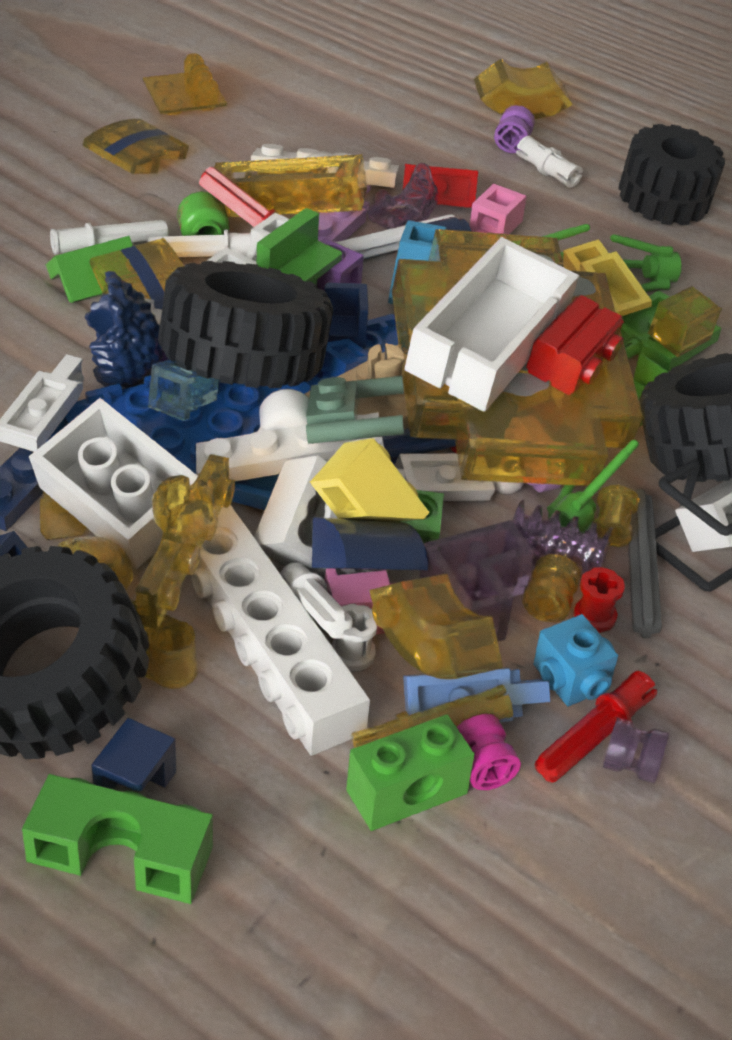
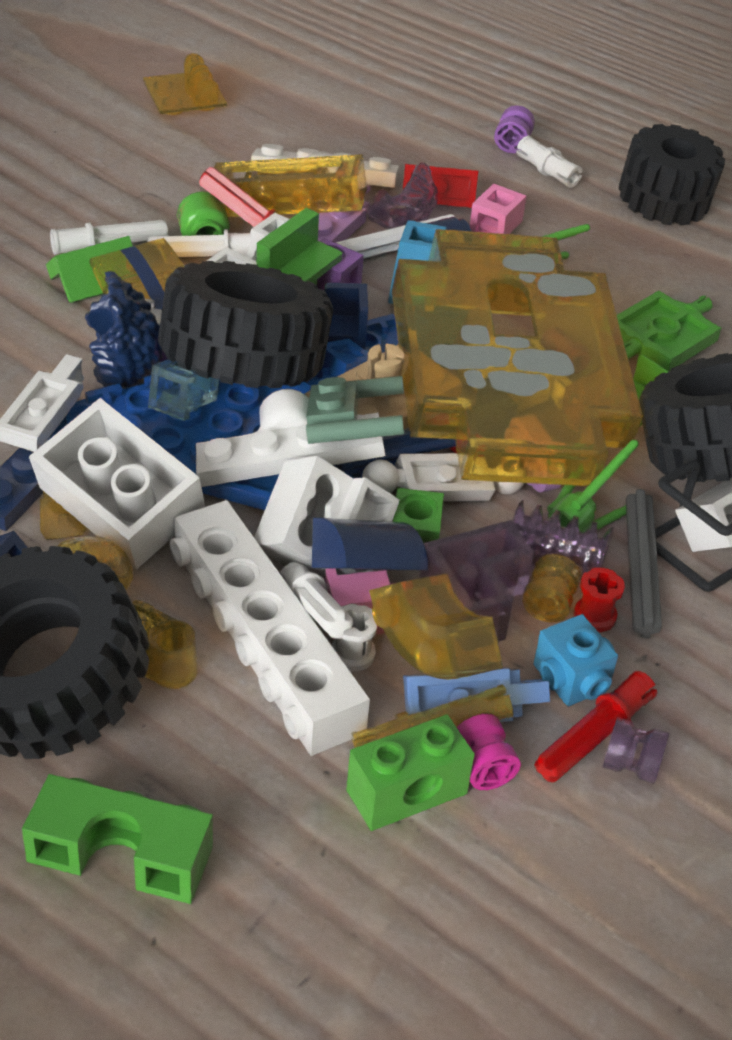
(135, 145): clear yellow slope -> none
(135, 758): dark blue panel -> none
(186, 522): clear yellow plate -> none
(366, 485): light yellow slope -> none
(489, 323): white piece -> none
(533, 88): clear yellow brick -> none
(576, 345): red brick -> none
(616, 509): clear yellow bush -> none
(625, 290): light yellow slope -> none
(661, 266): bright green plant -> none
(684, 321): clear yellow brick -> none

